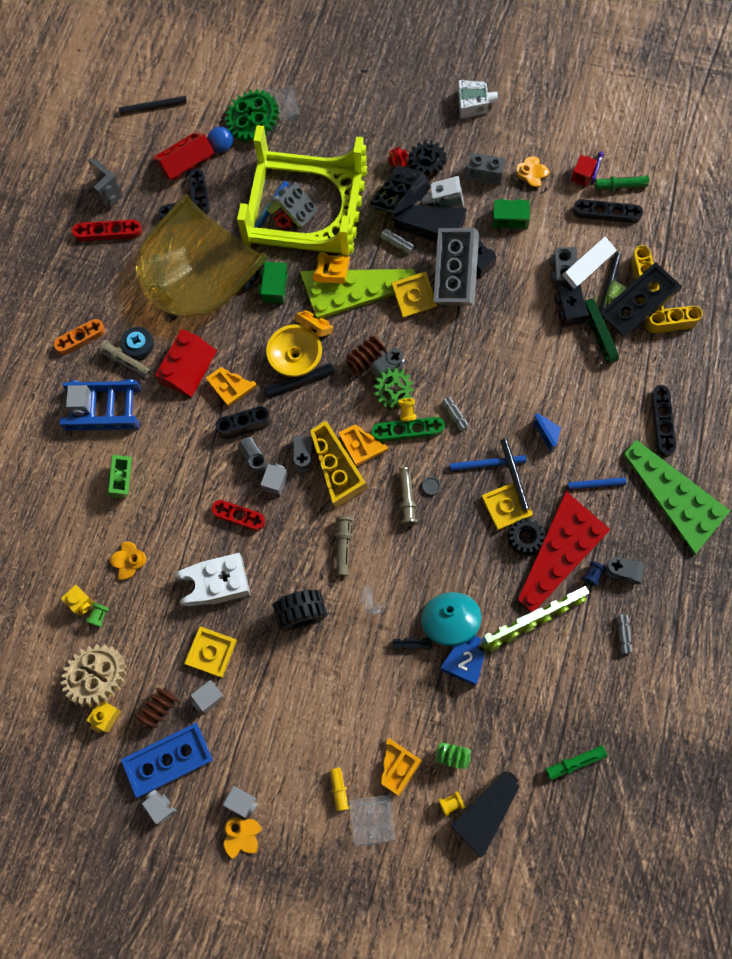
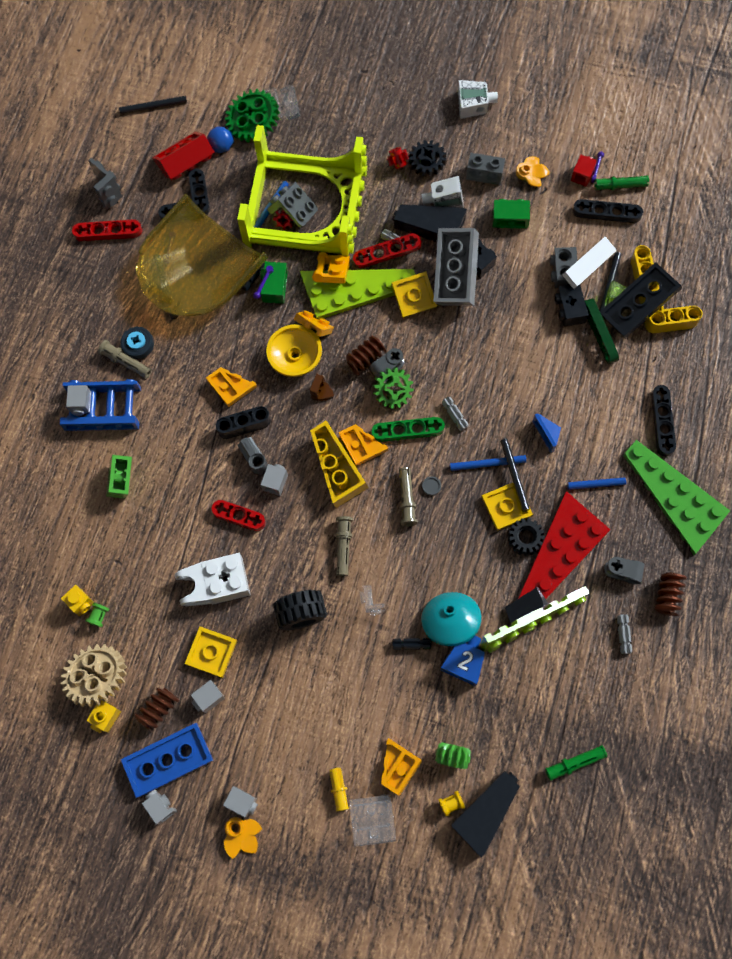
(77, 344): orange beam -> none
(125, 560): light orange plate -> none
(185, 363): red slope -> none
(269, 269): none -> dark purple hinge
(294, 382): black axle -> none
(303, 451): dark grey piece -> none
(320, 389): none -> reddish brown tile
(386, 248): none -> red beam
(400, 190): black slope -> none
(407, 409): yellow bush -> none
(526, 604): none -> black slope
(593, 574): dark blue bush -> none
(669, 593): none -> copper piece

